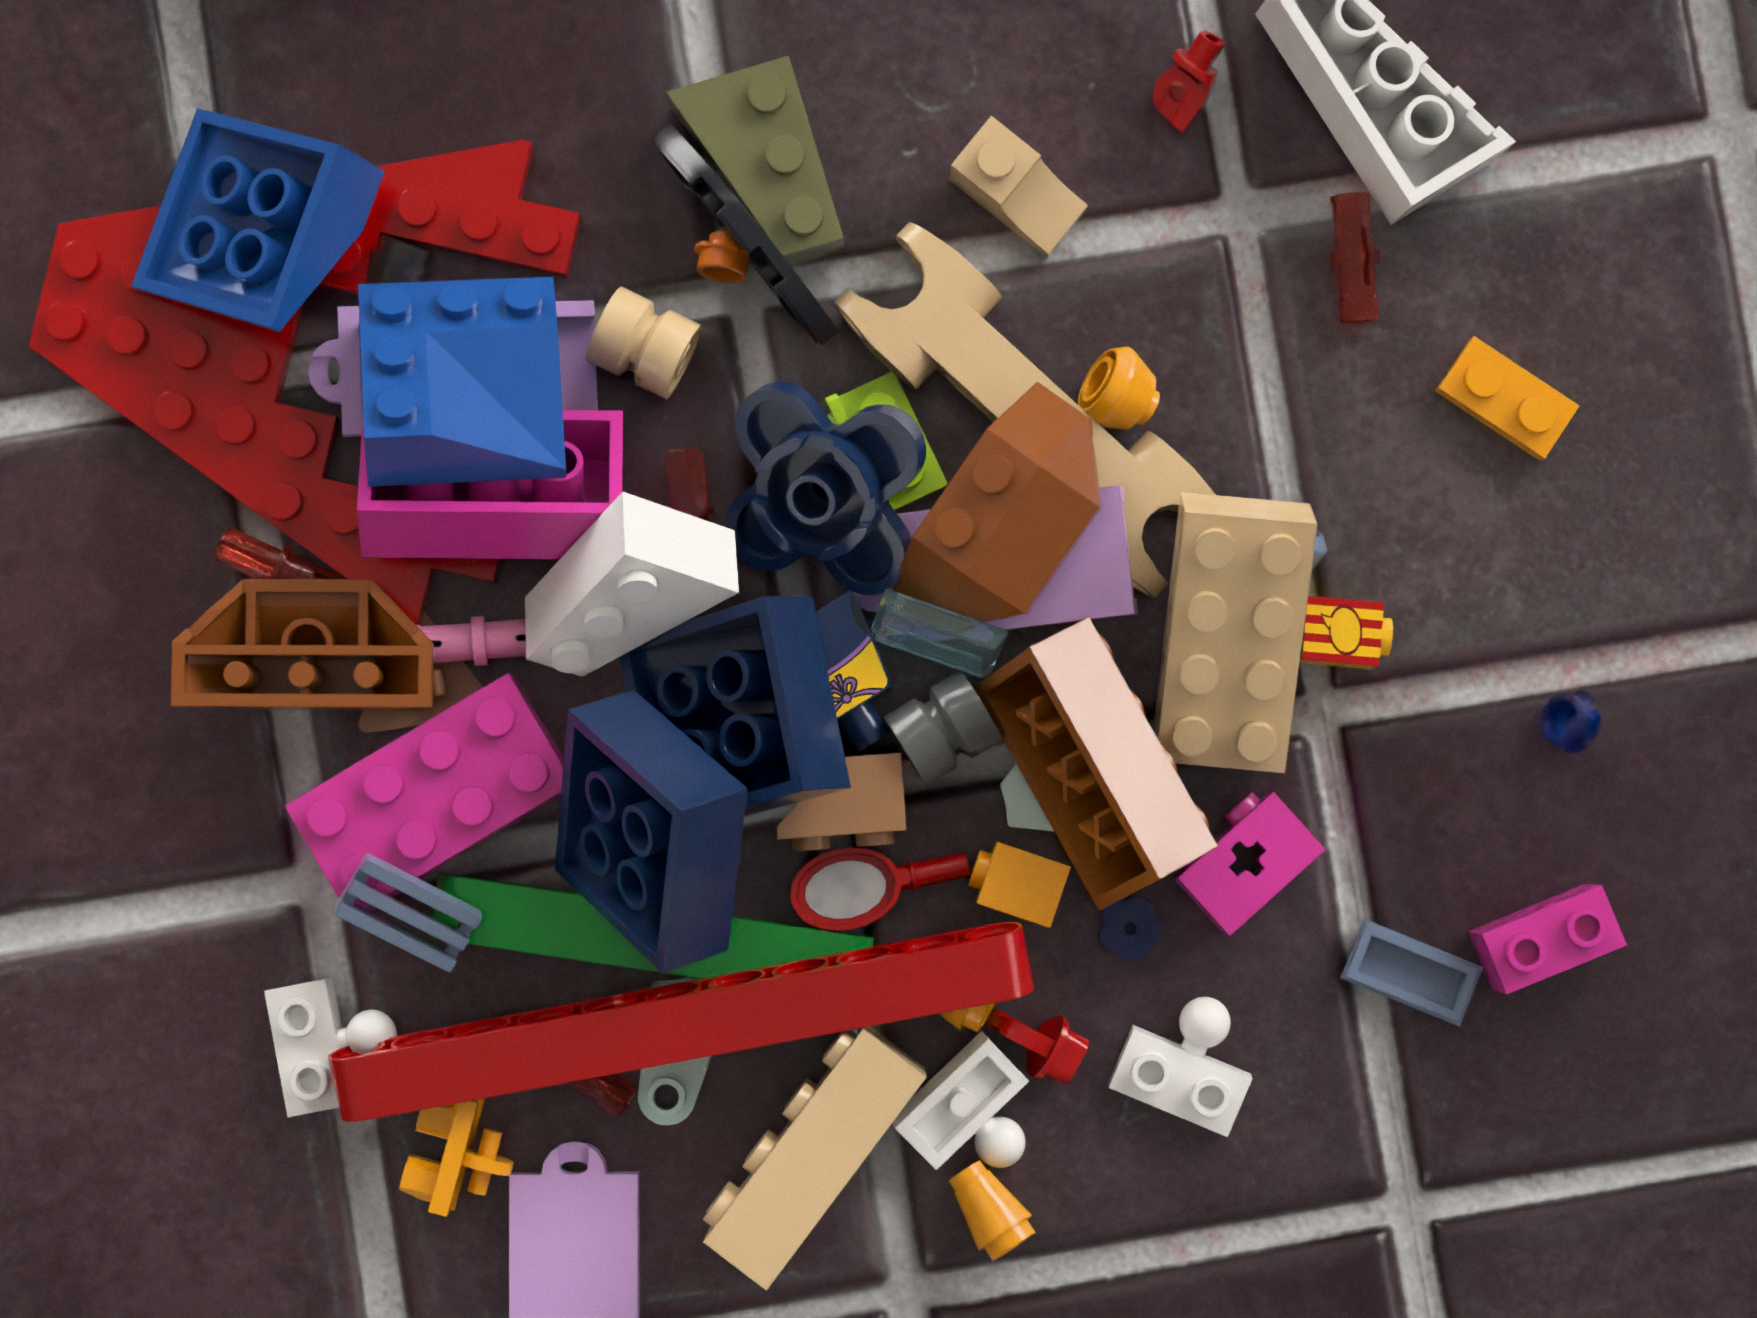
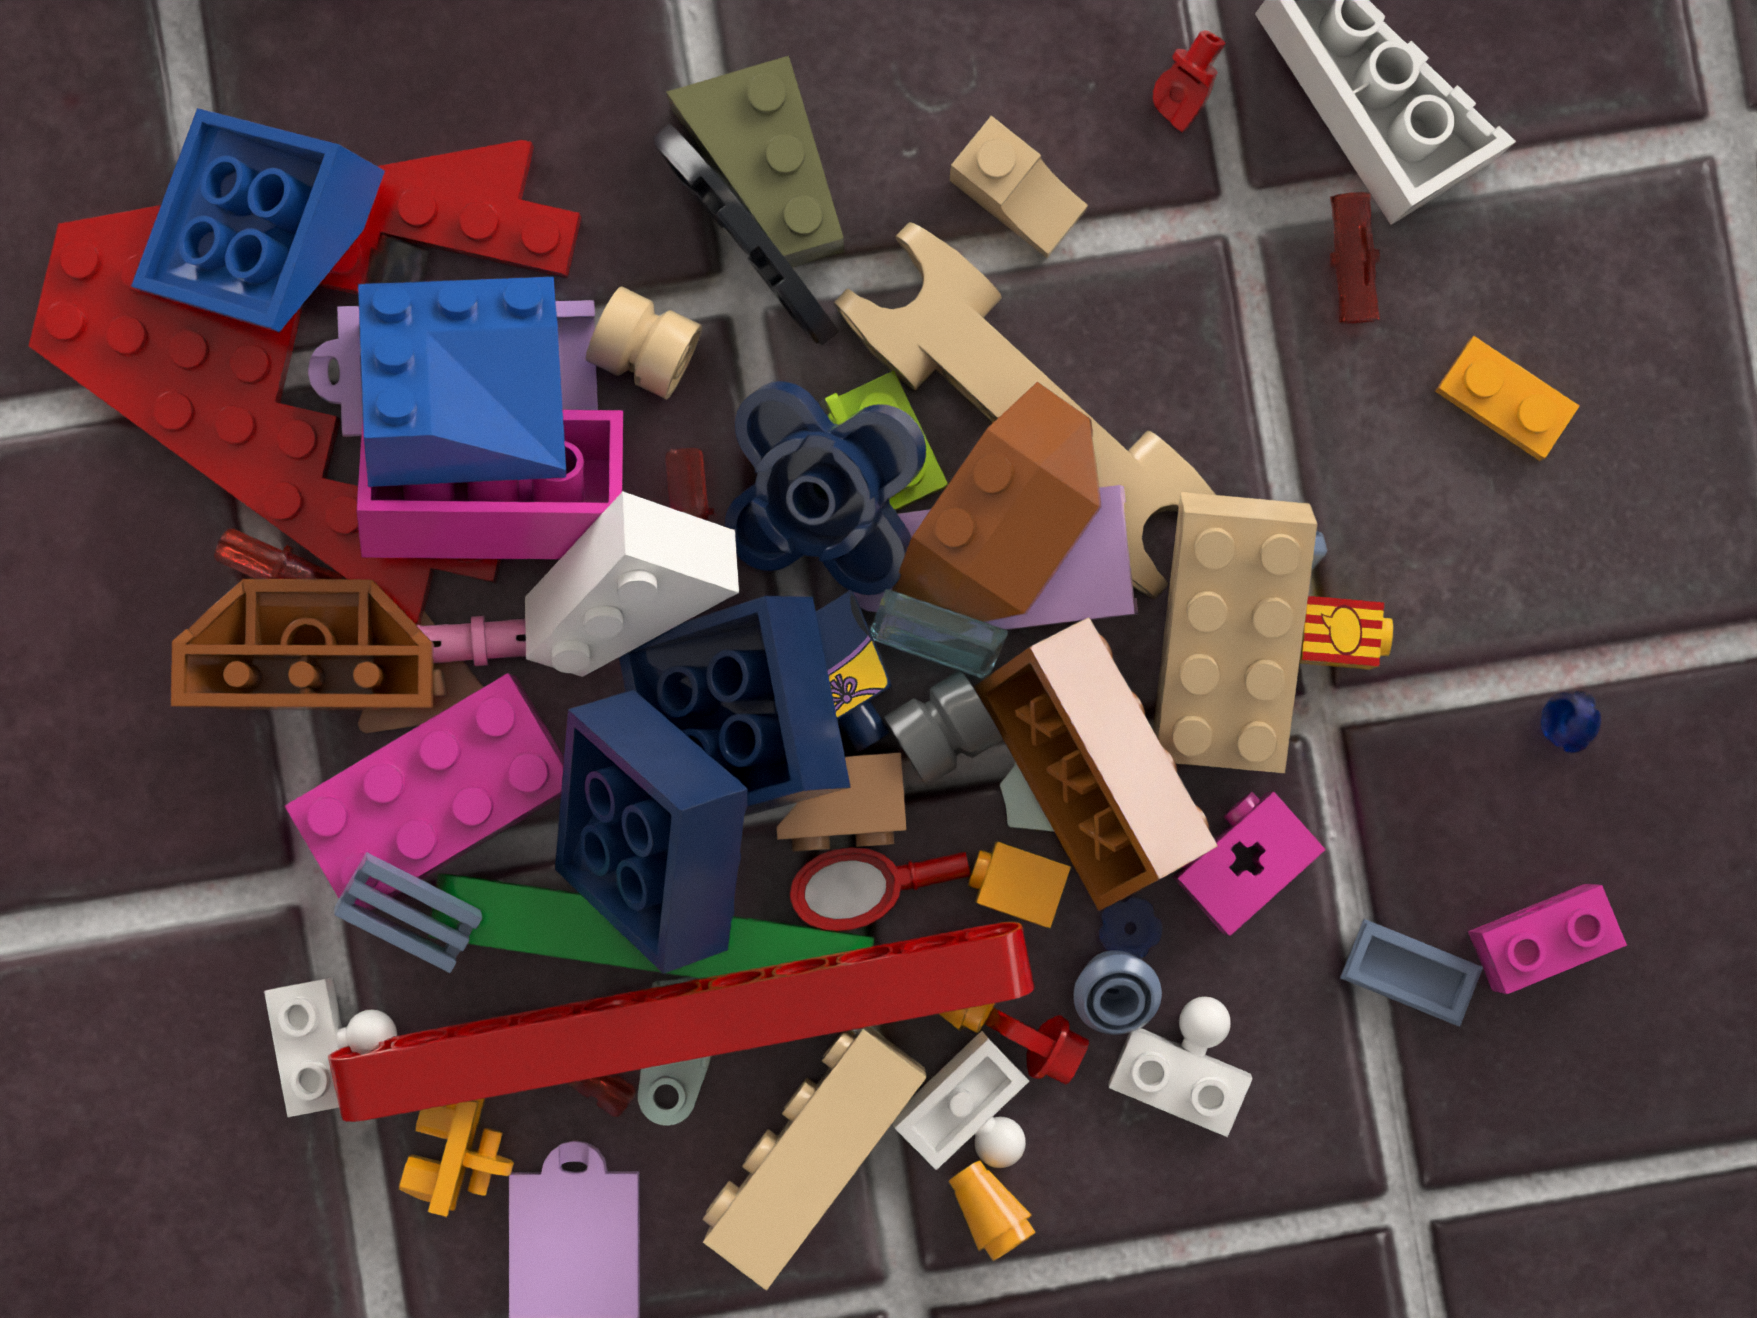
(722, 259): orange plate -> none
(1117, 993): none -> sand blue cone
(1119, 390): light orange cone -> none

